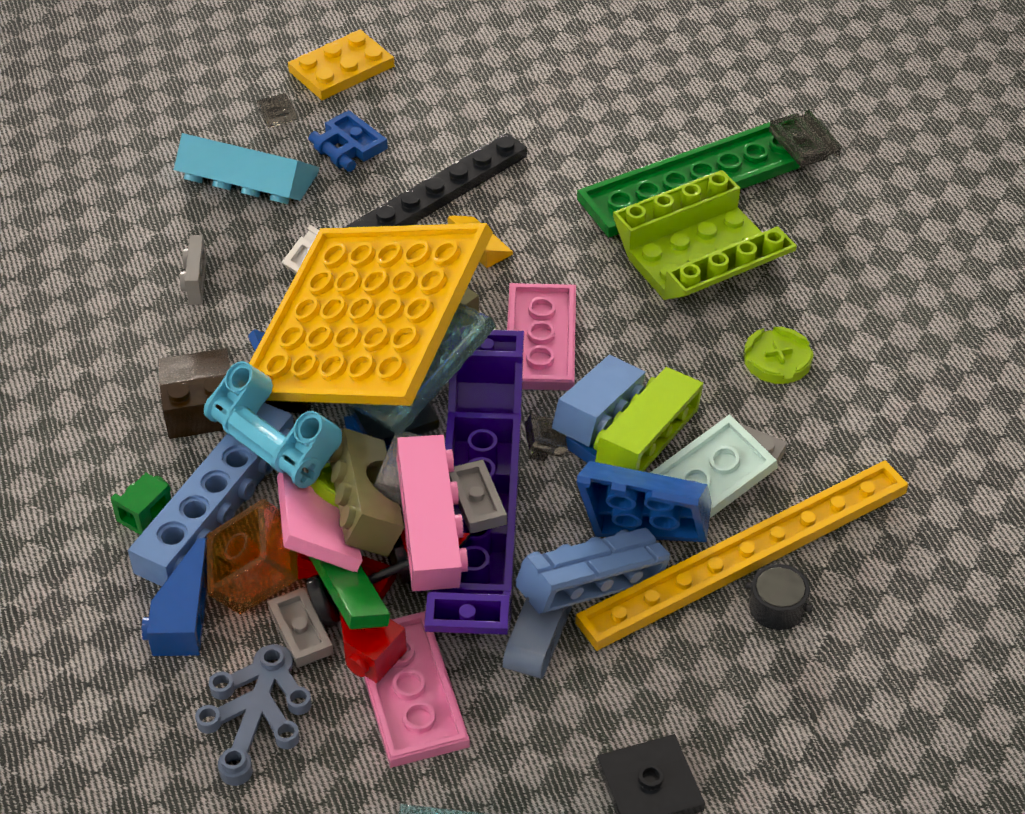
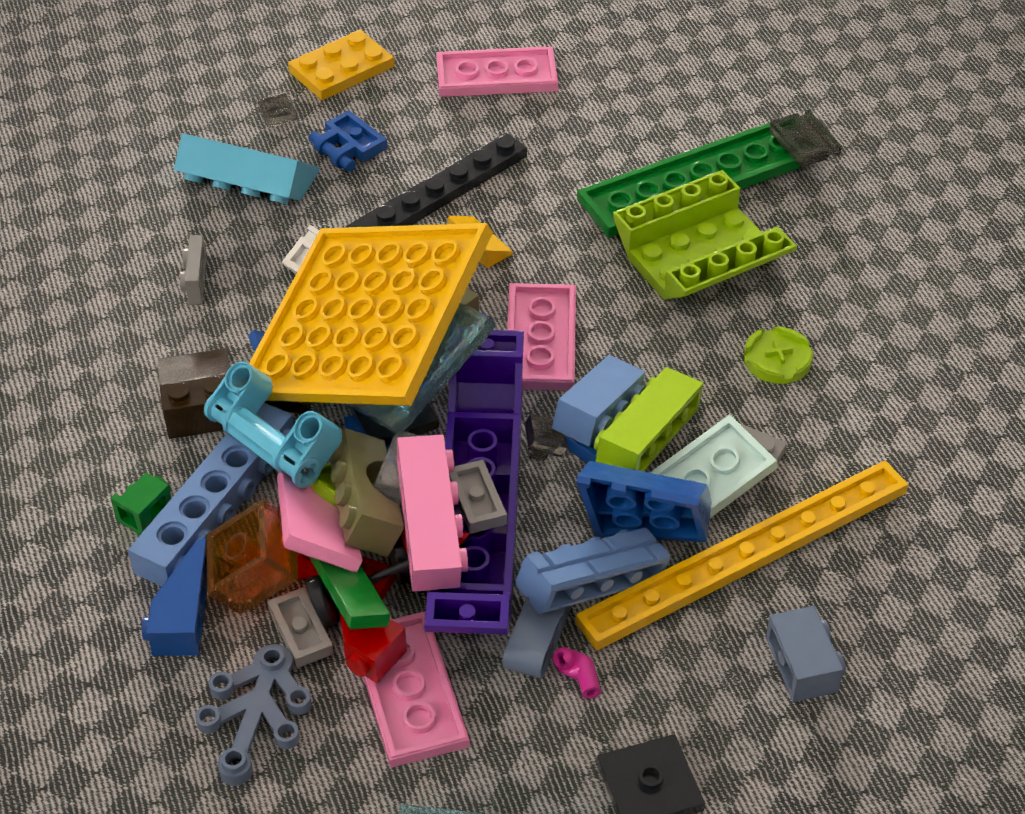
(496, 71): none -> bright pink tile
(579, 668): none -> dark pink arm
(779, 596): piece -> none
(805, 653): none -> sand blue brick

